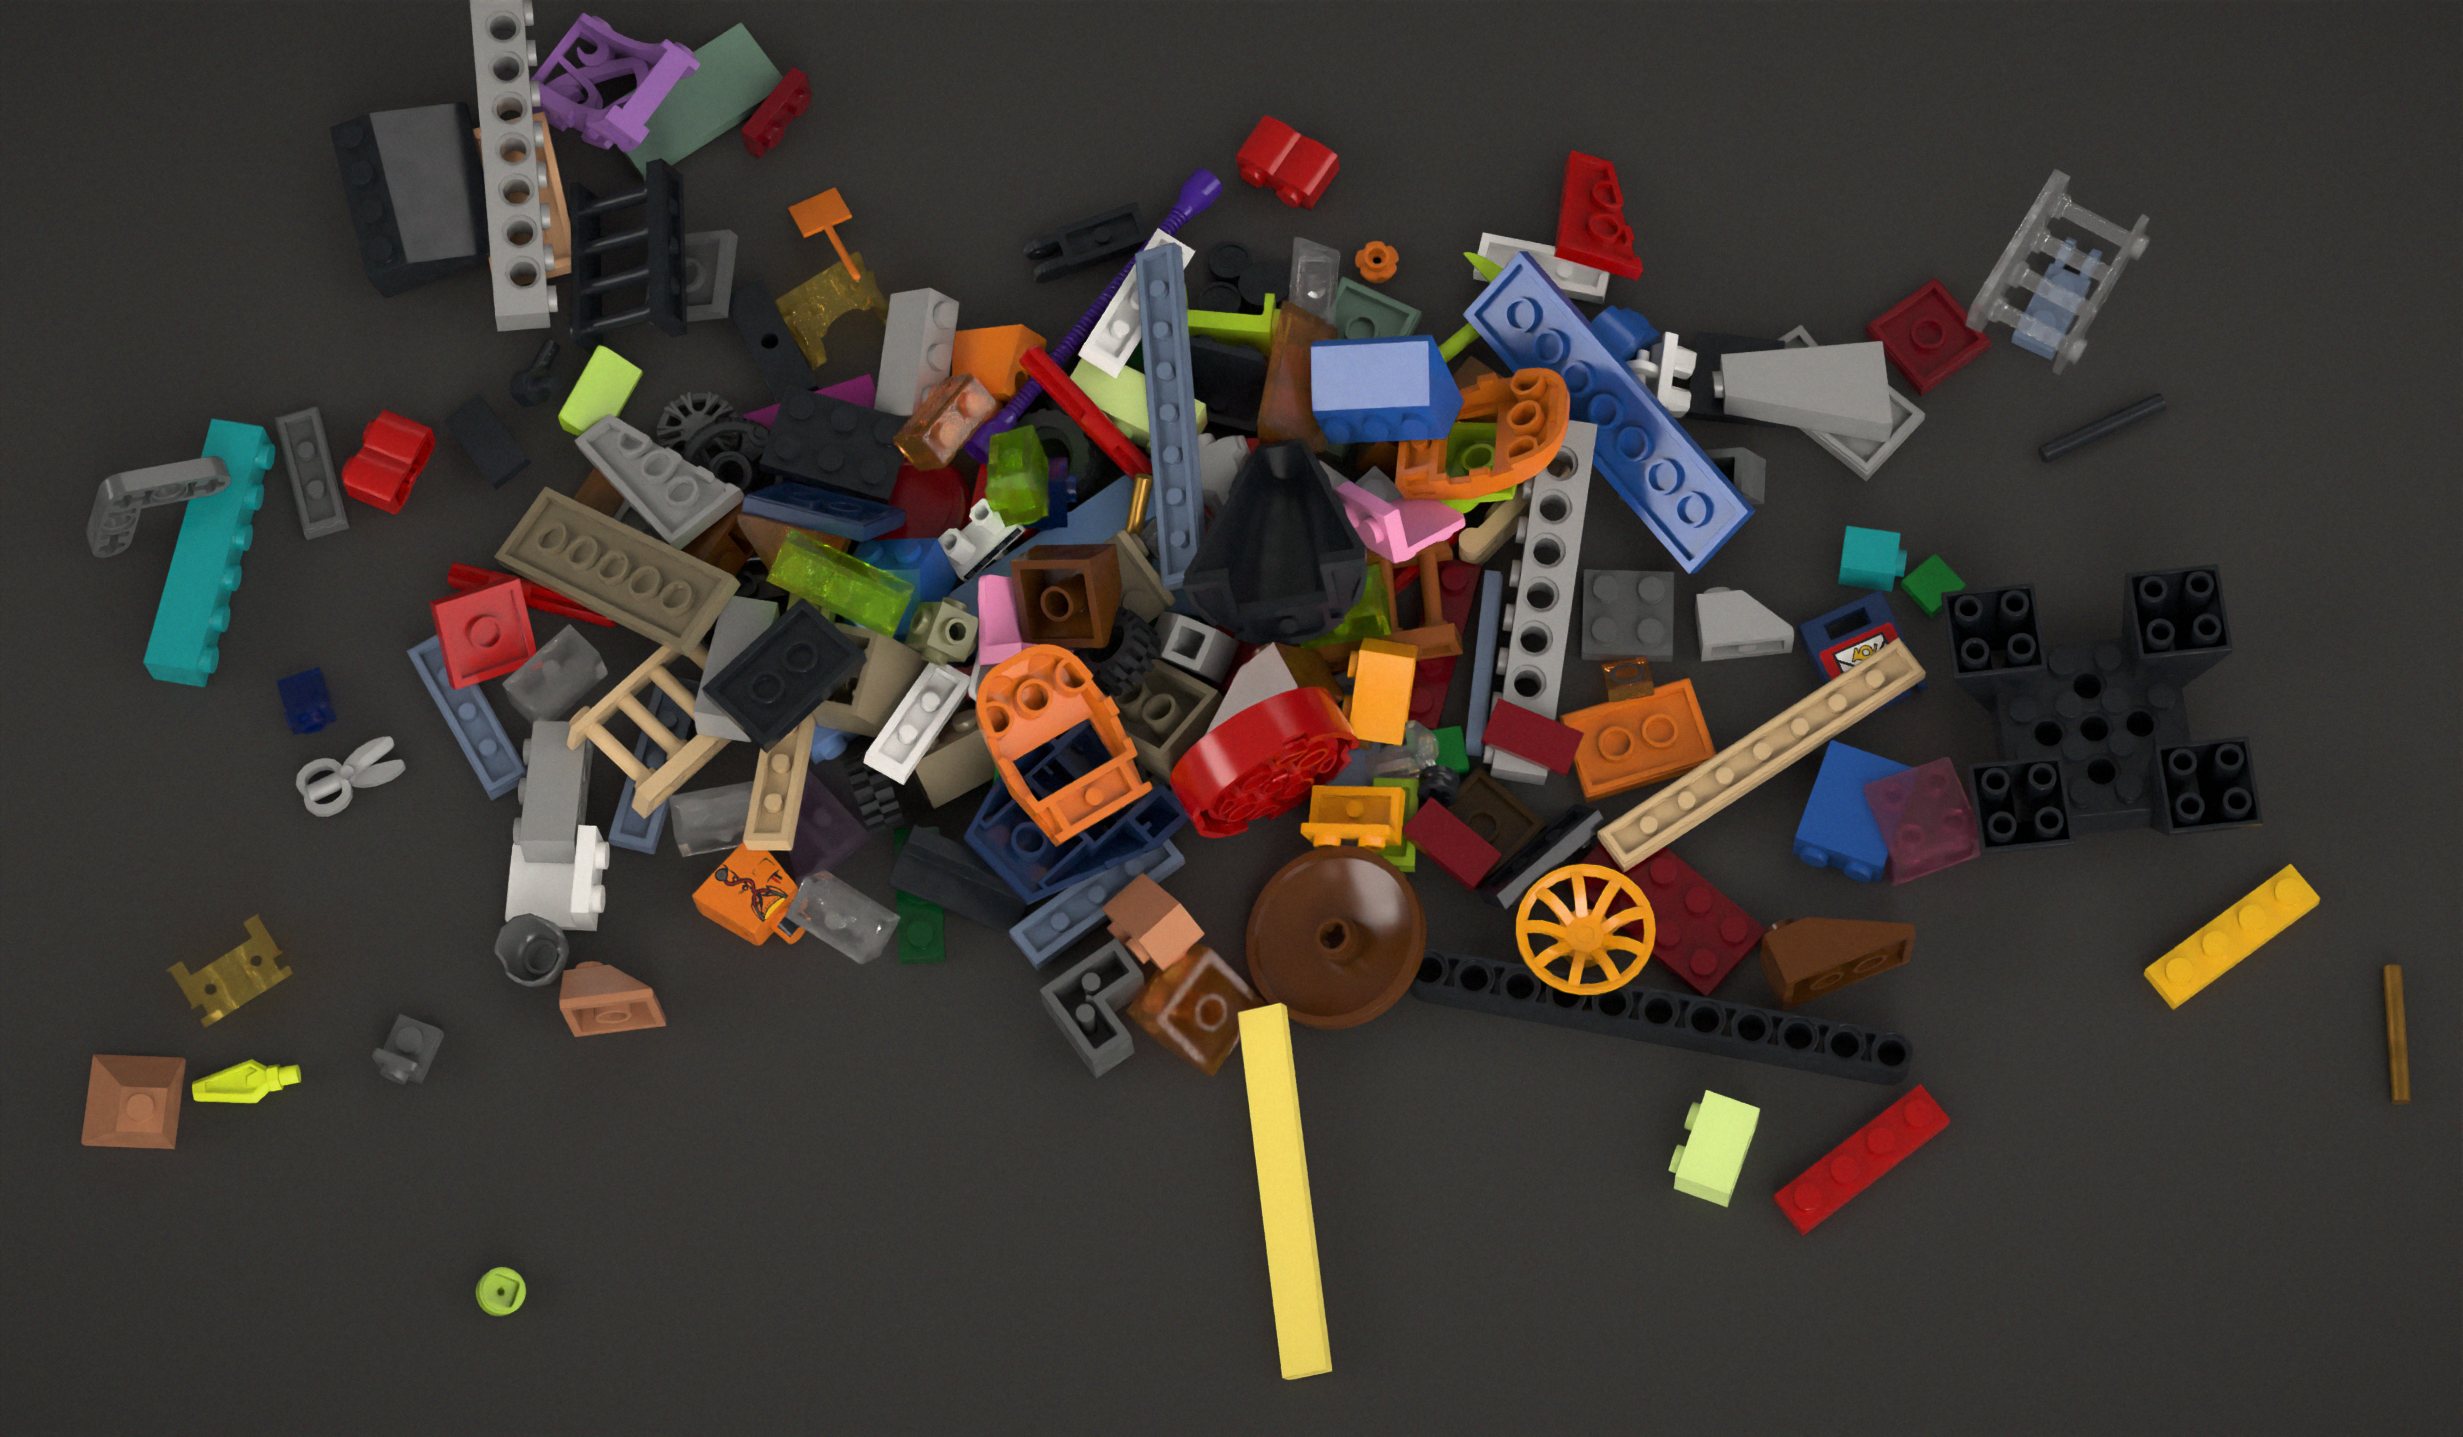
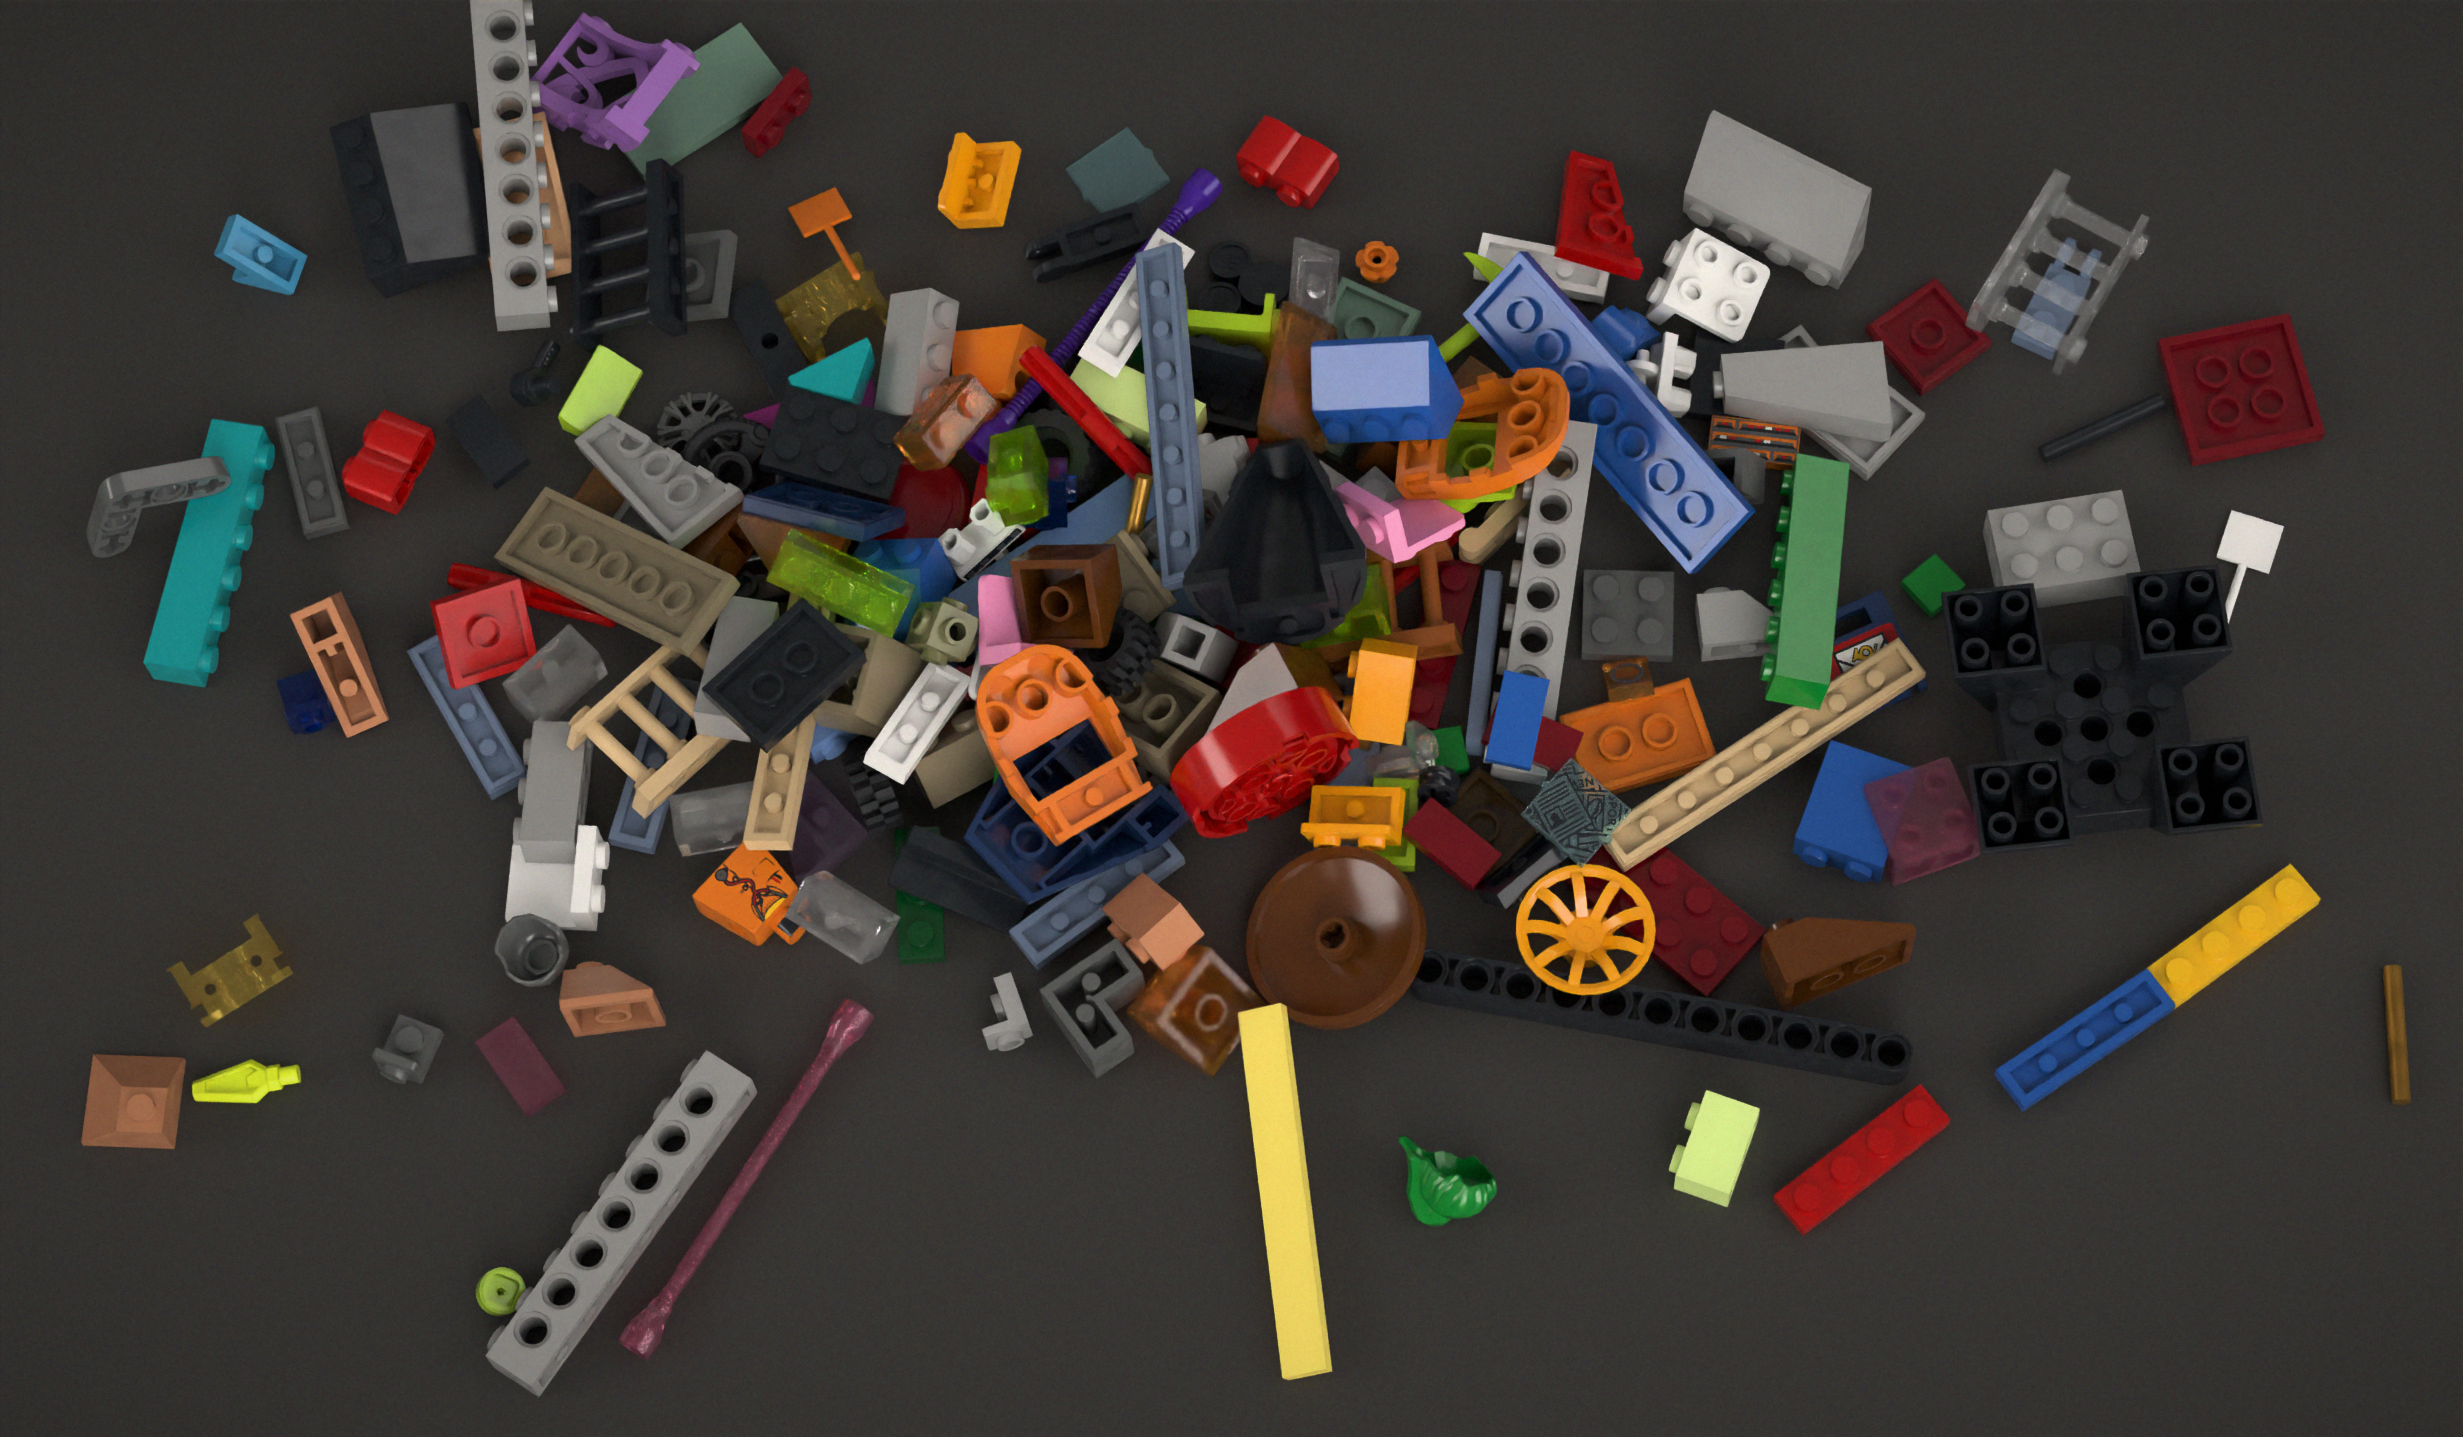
(259, 256): none -> dark azure slope
(341, 663): none -> nougat slope
(355, 772): light grey piece -> none
(520, 1066): none -> clear pink tile
(537, 1364): none -> light grey brick
(647, 1328): none -> clear pink hose
(839, 375): none -> teal slope
(978, 182): none -> light orange bracket
(1007, 1005): none -> light grey bracket
(1117, 173): none -> clear light blue piece
(1445, 1185): none -> green hair
(1517, 720): none -> blue tile
(1576, 812): none -> clear light blue piece
(1708, 286): none -> white bracket
(1769, 440): none -> tile
(1777, 201): none -> light grey slope
(1806, 581): none -> green brick
(1871, 559): teal brick -> none
(2064, 546): none -> light grey brick
(2084, 1040): none -> blue plate
(2240, 389): none -> dark red plate
(2249, 544): none -> white piece

